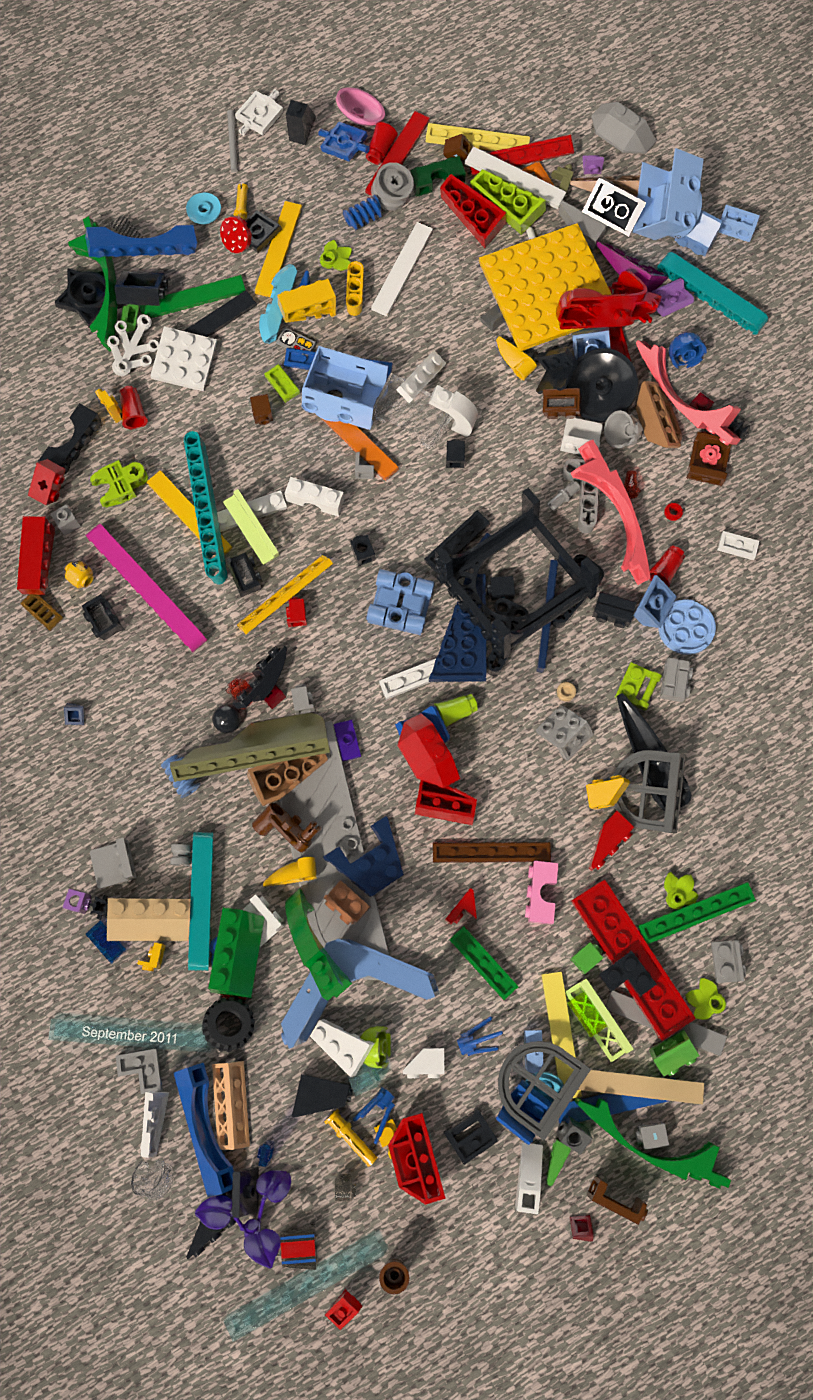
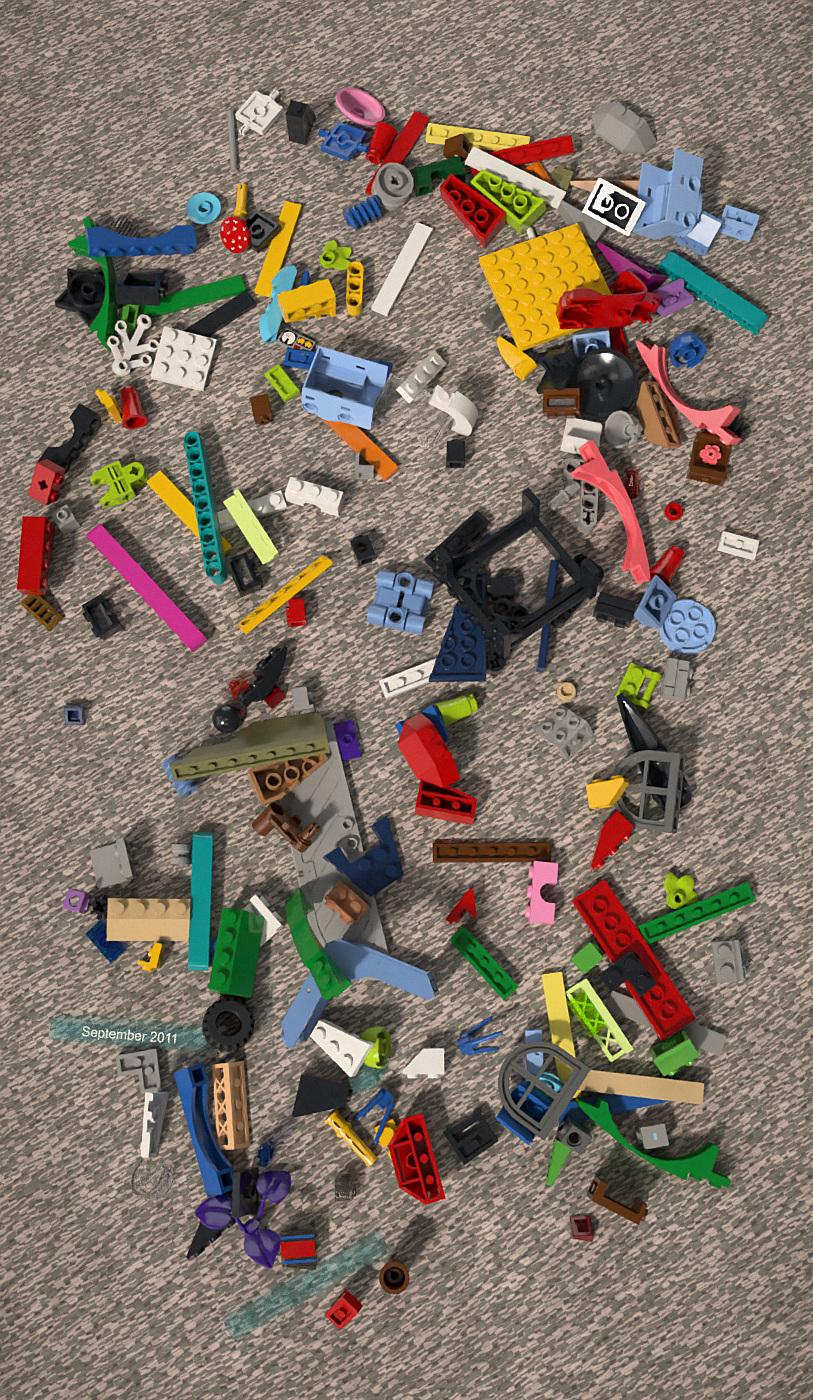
(79, 574): yellow head -> none
(299, 871): yellow piece -> none
(529, 1179): white slope -> none
(592, 164): medium lavender bracket -> none
(702, 402): dark red plate -> none
(703, 998): lime plate -> none

